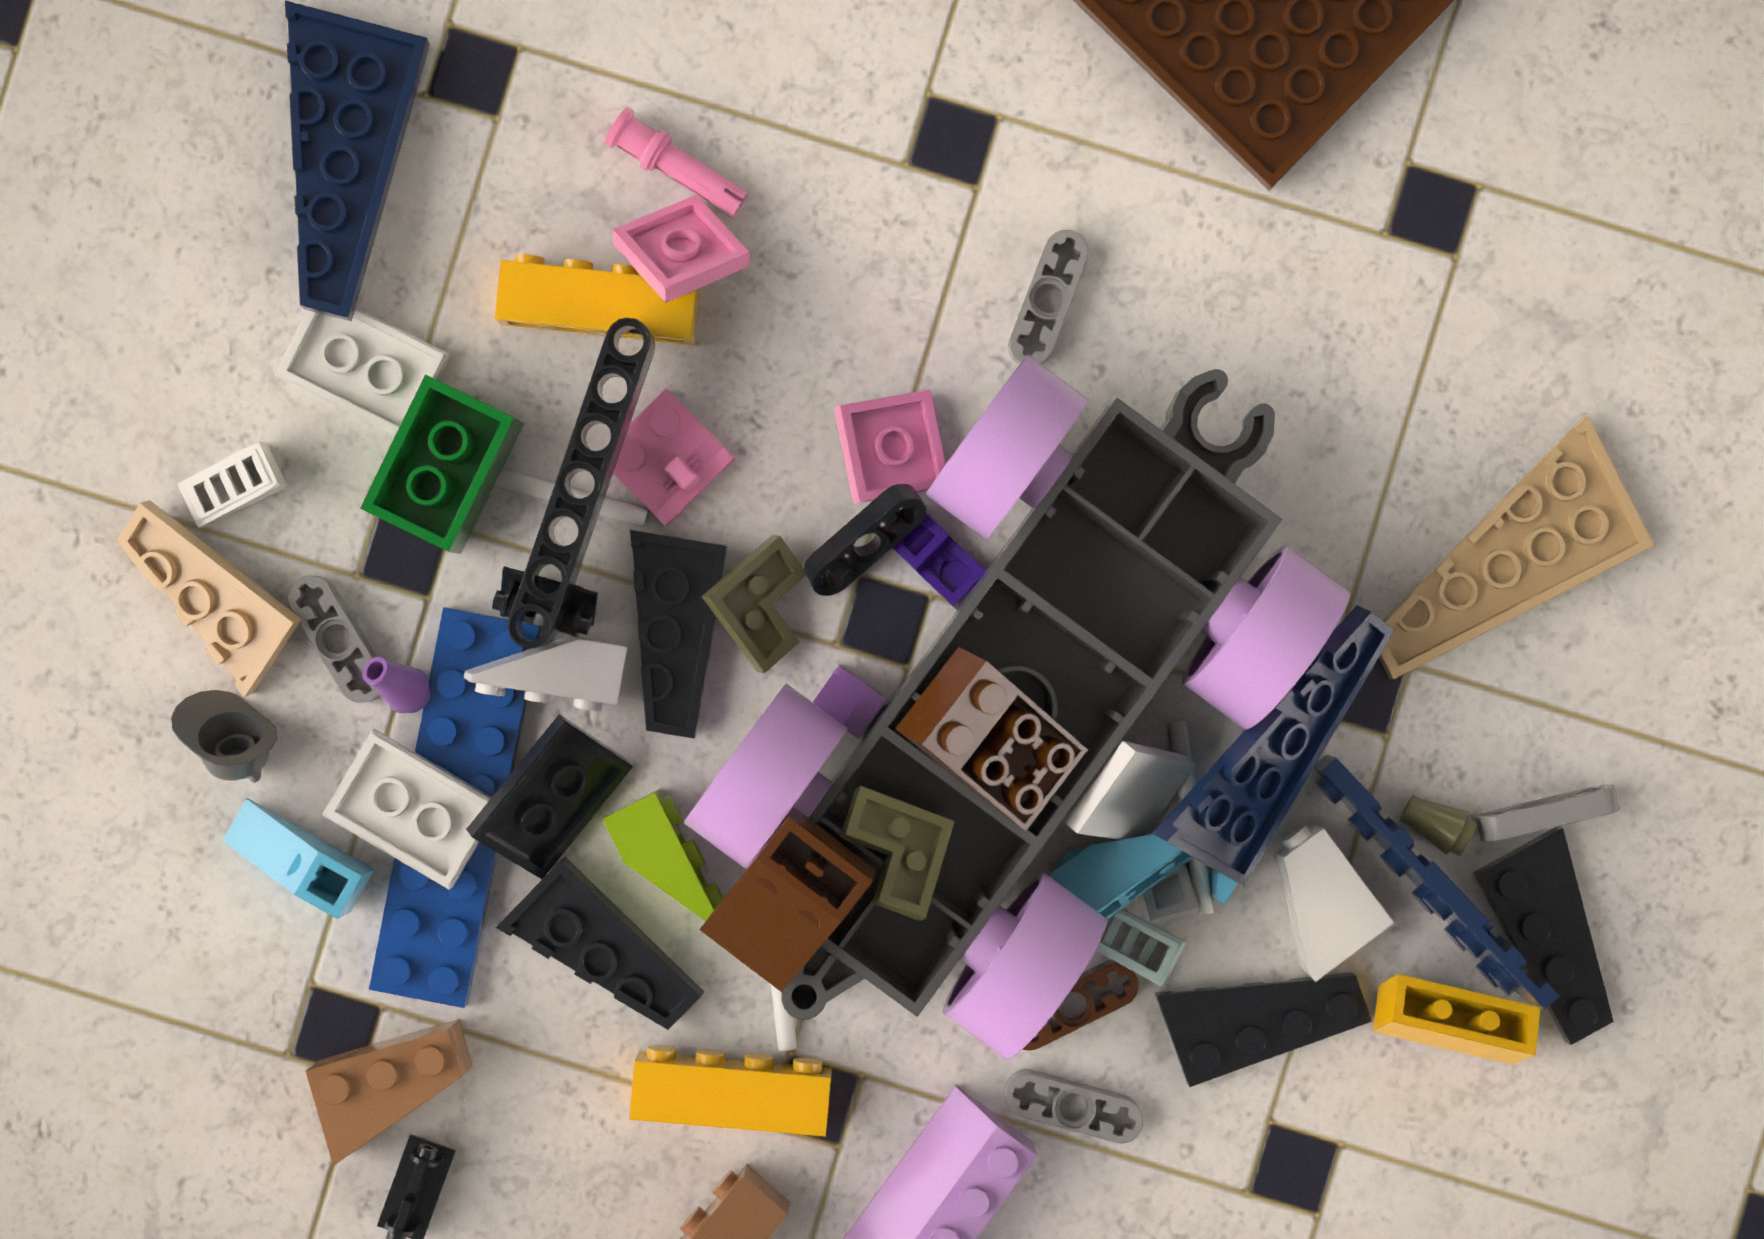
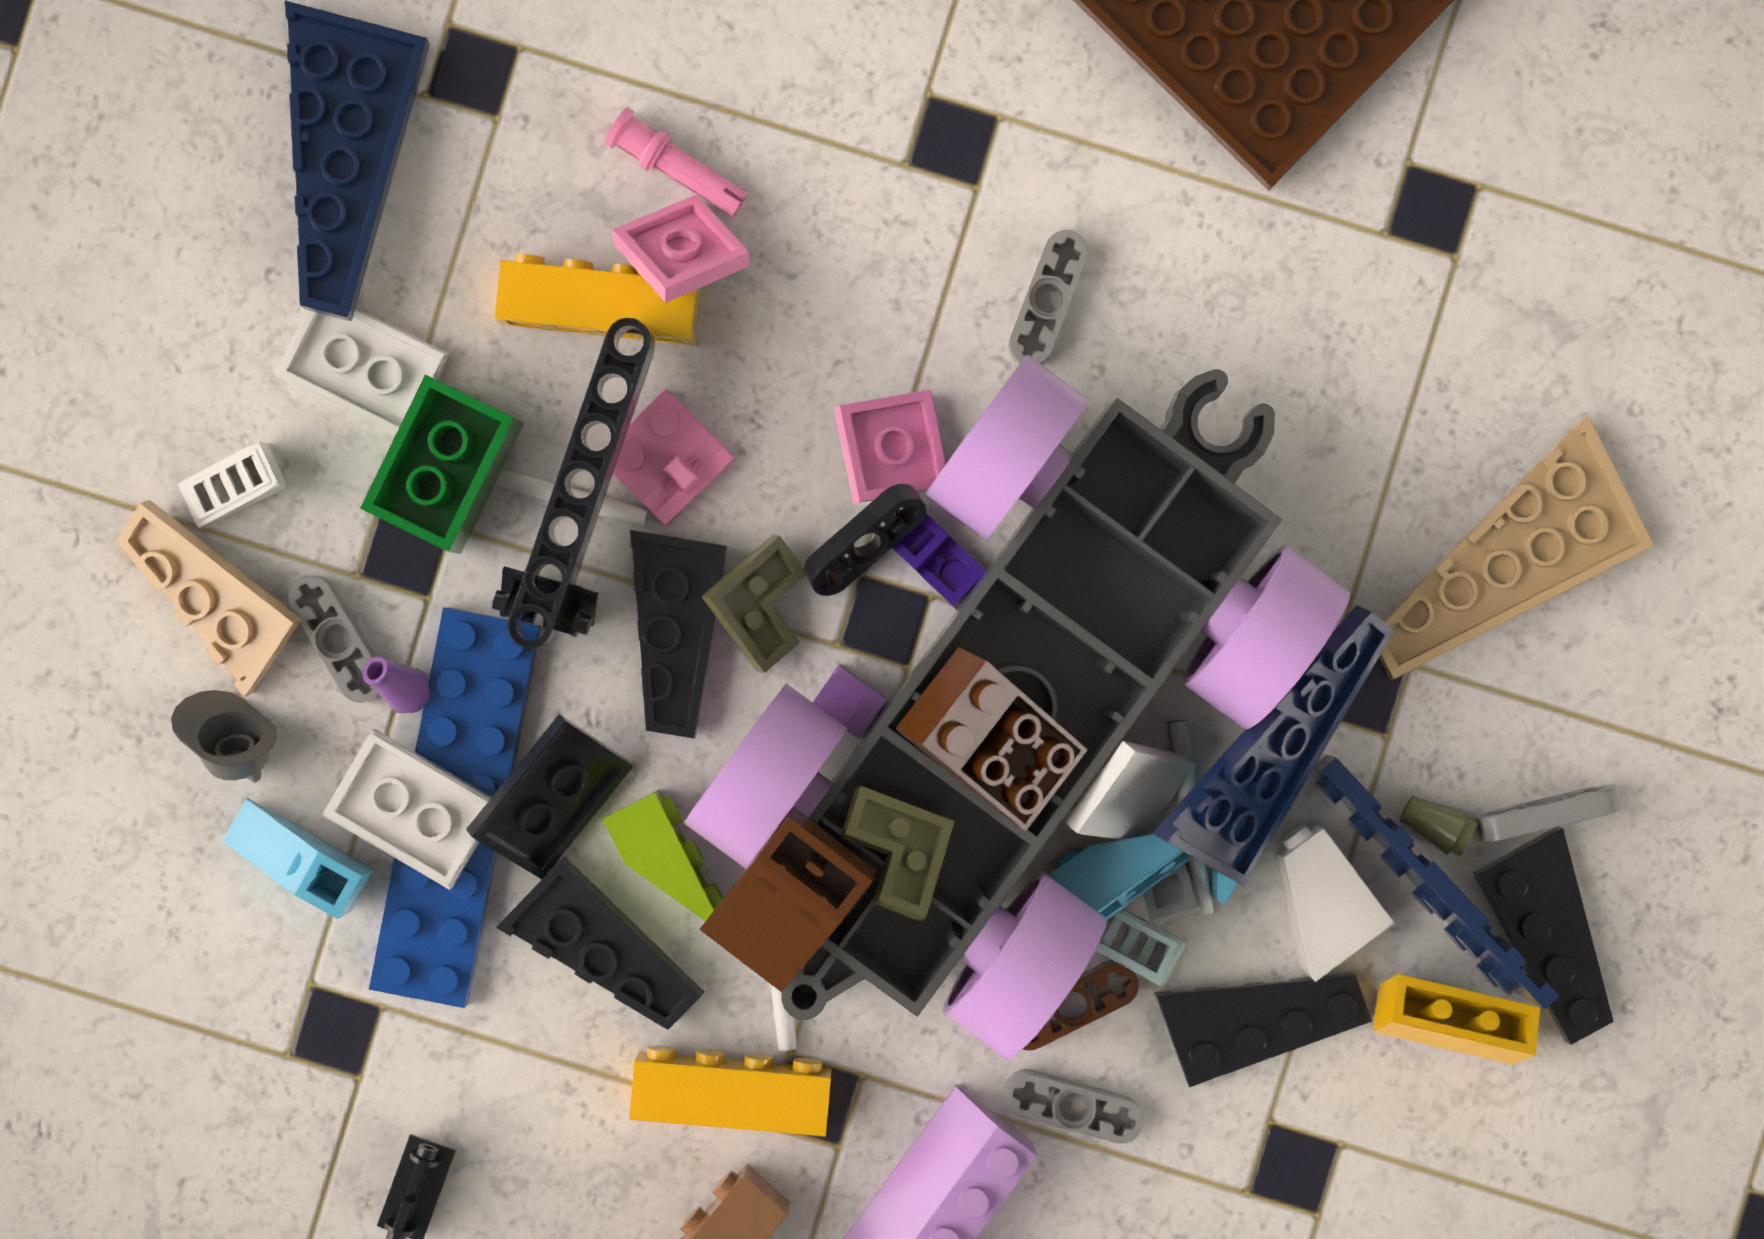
(383, 1082): medium nougat wedge -> none
(566, 667): white slope -> none

